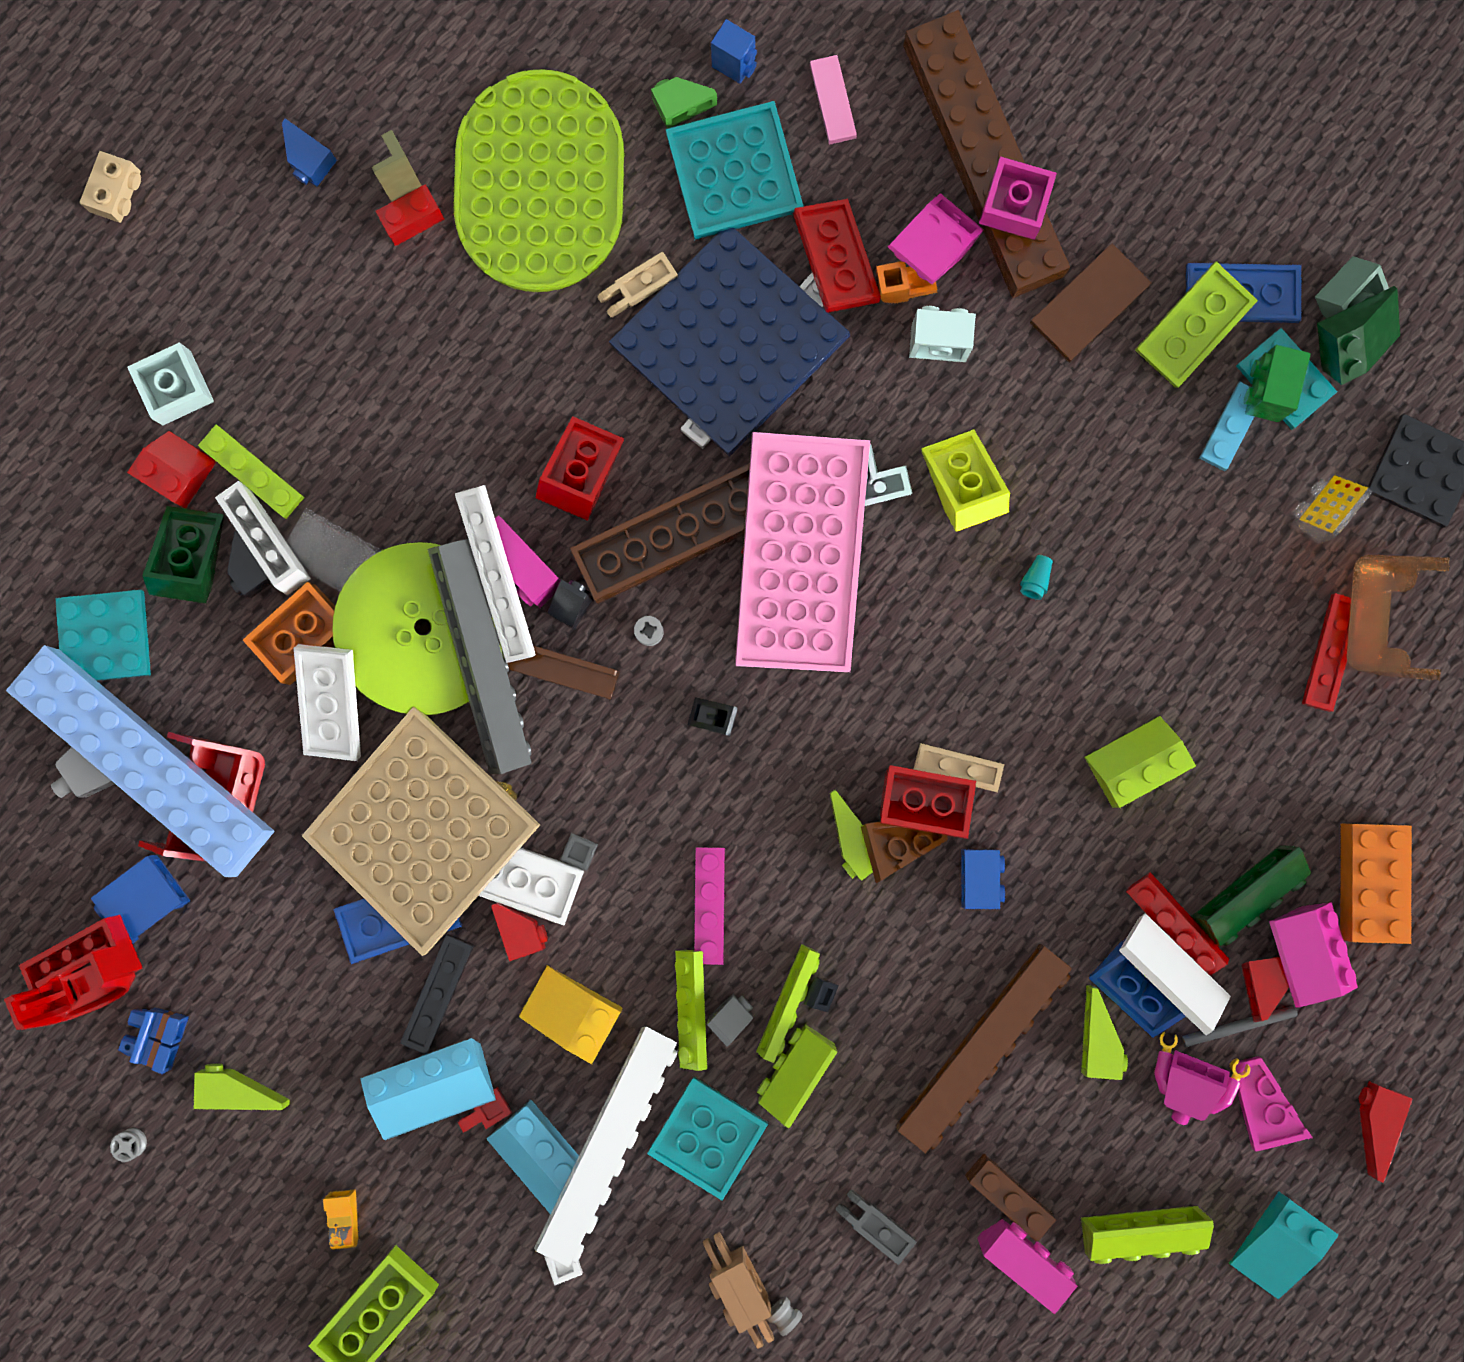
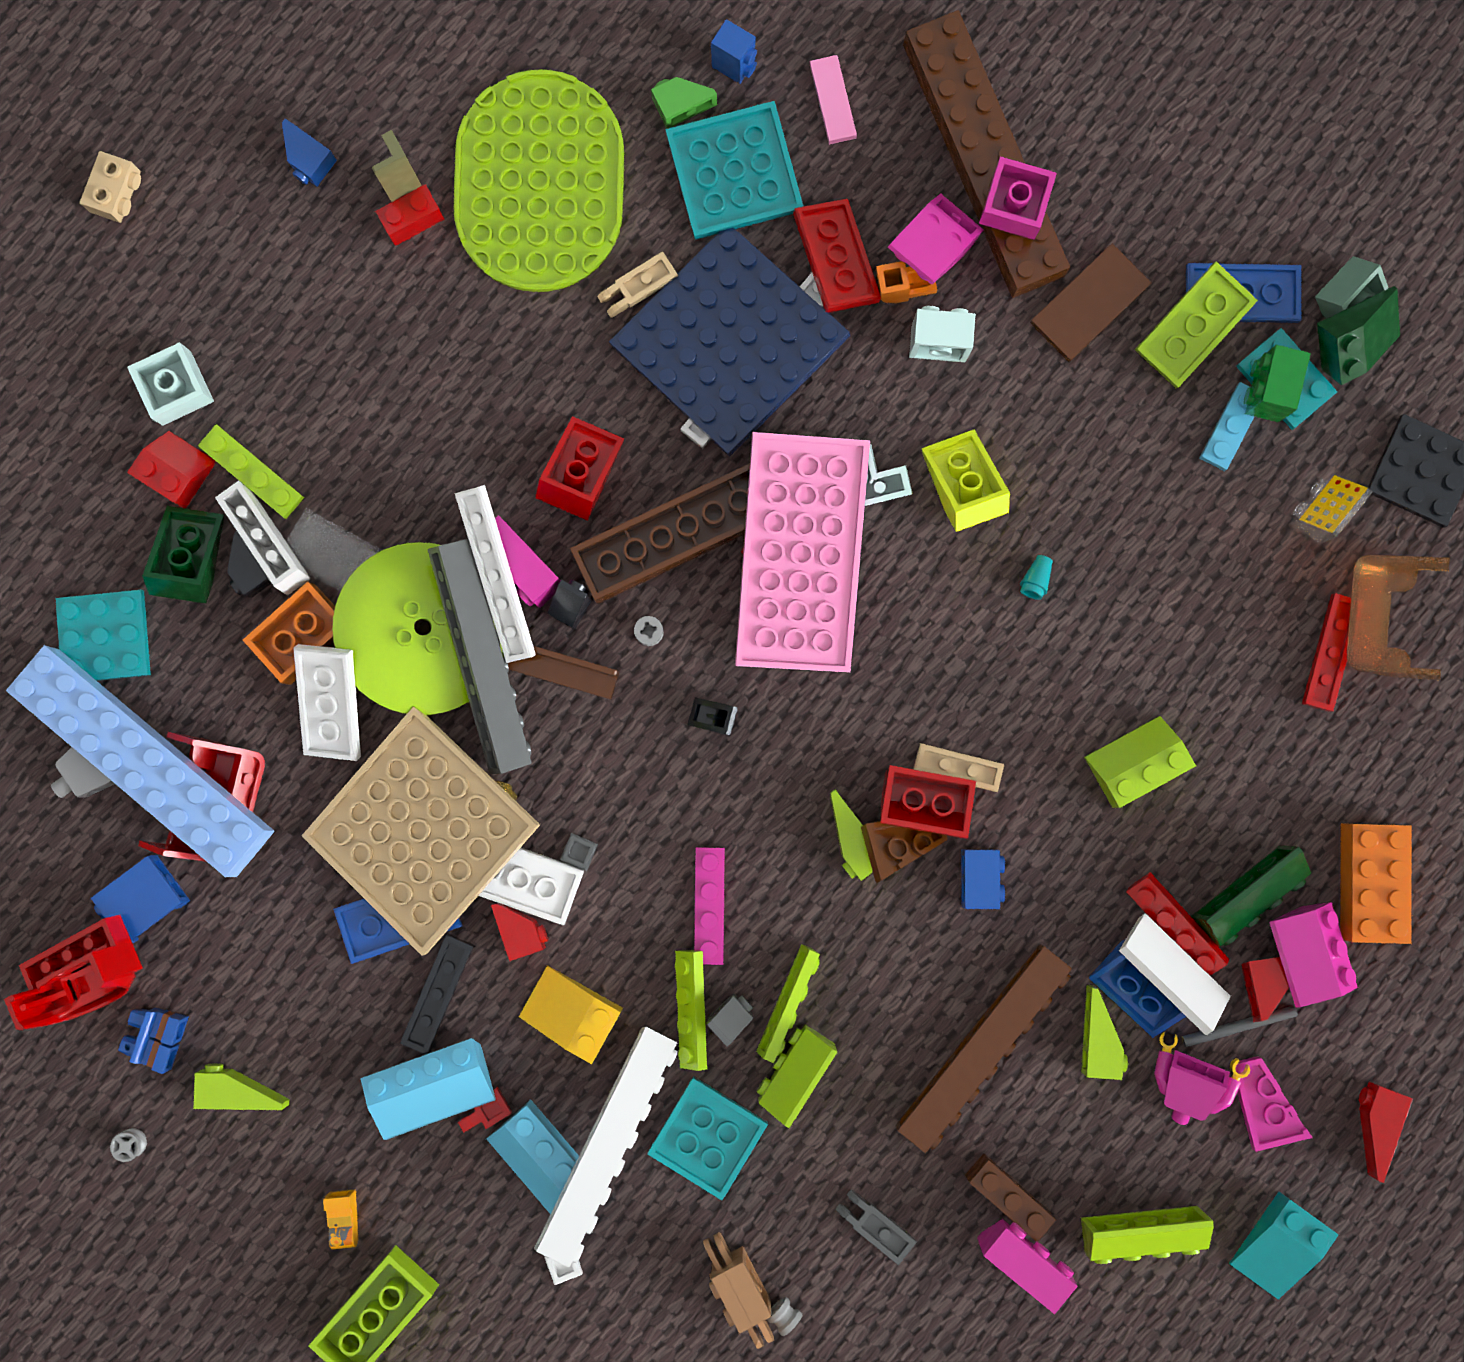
(821, 994): black plate -> none

